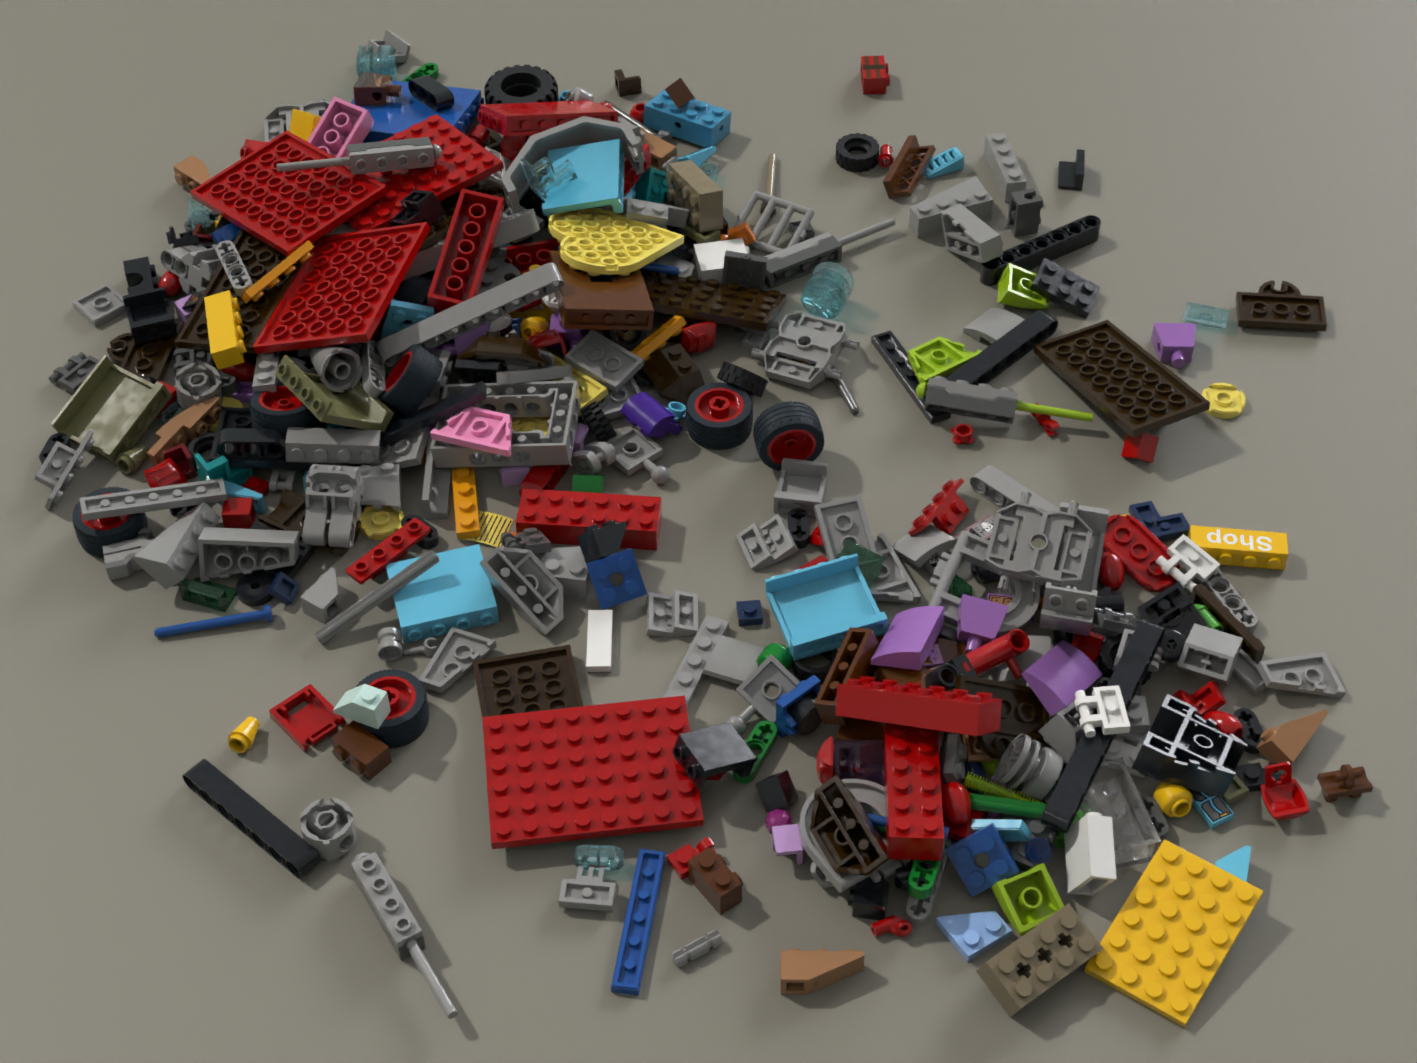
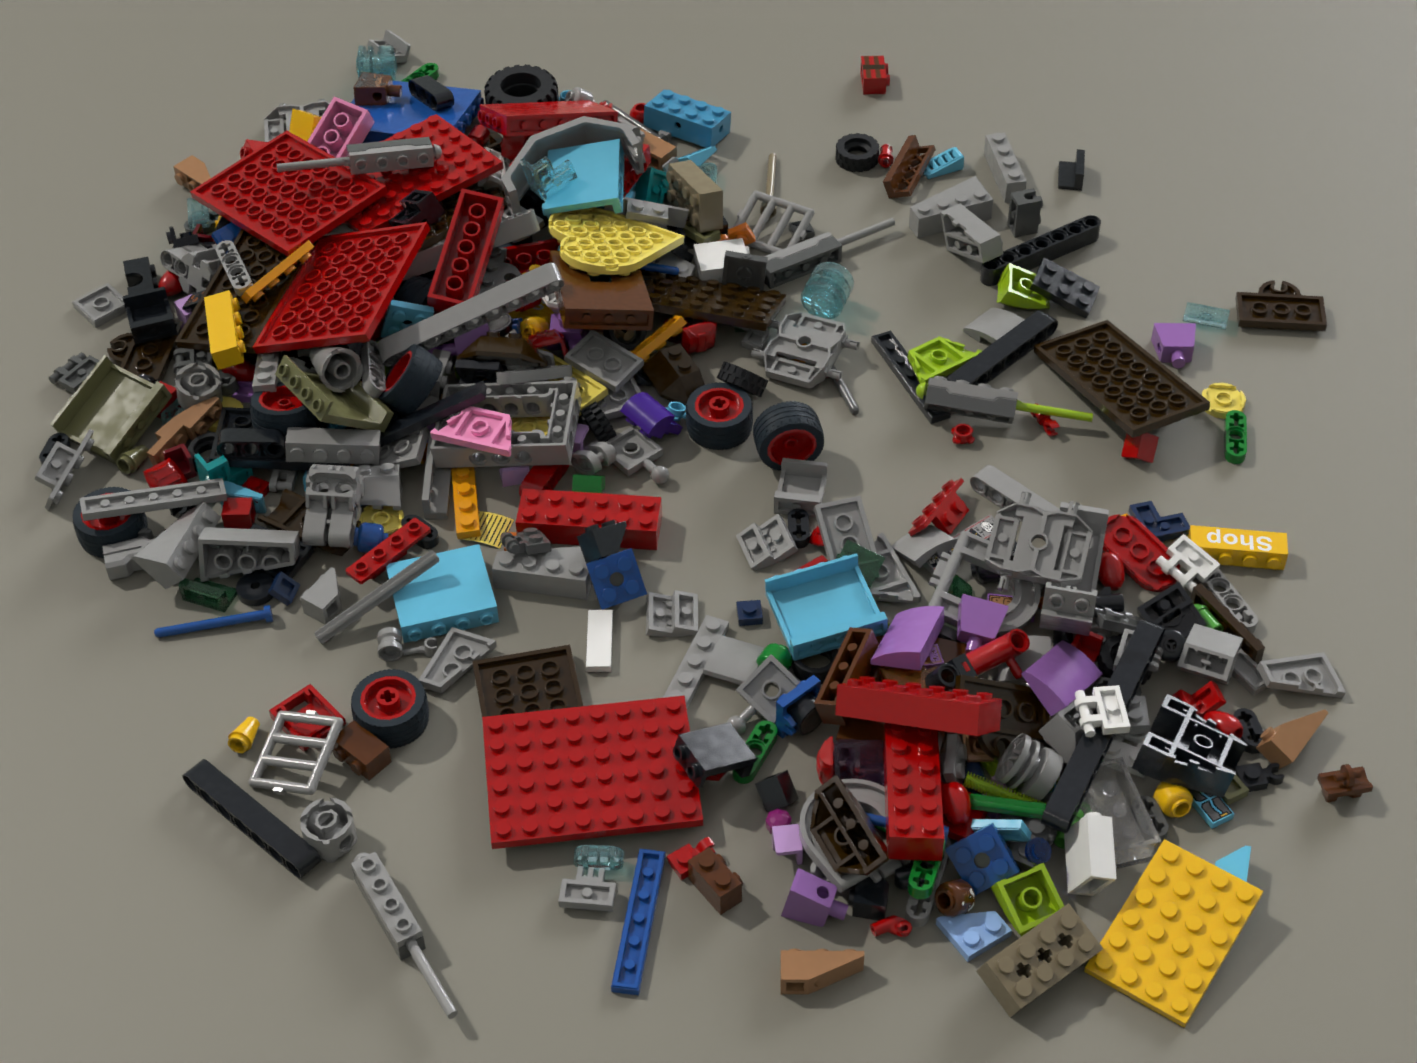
(317, 767): none -> light grey bar
(364, 705): light aqua slope -> none
(369, 536): none -> blue head
(526, 586): light grey wedge -> none
(628, 85): dark brown panel -> none
(680, 93): reddish brown panel -> none
(696, 948): light grey axle -> none
(812, 900): none -> medium lavender torso
(954, 897): none -> reddish brown head
(1230, 443): none -> green beam
(1283, 797): red piece -> none

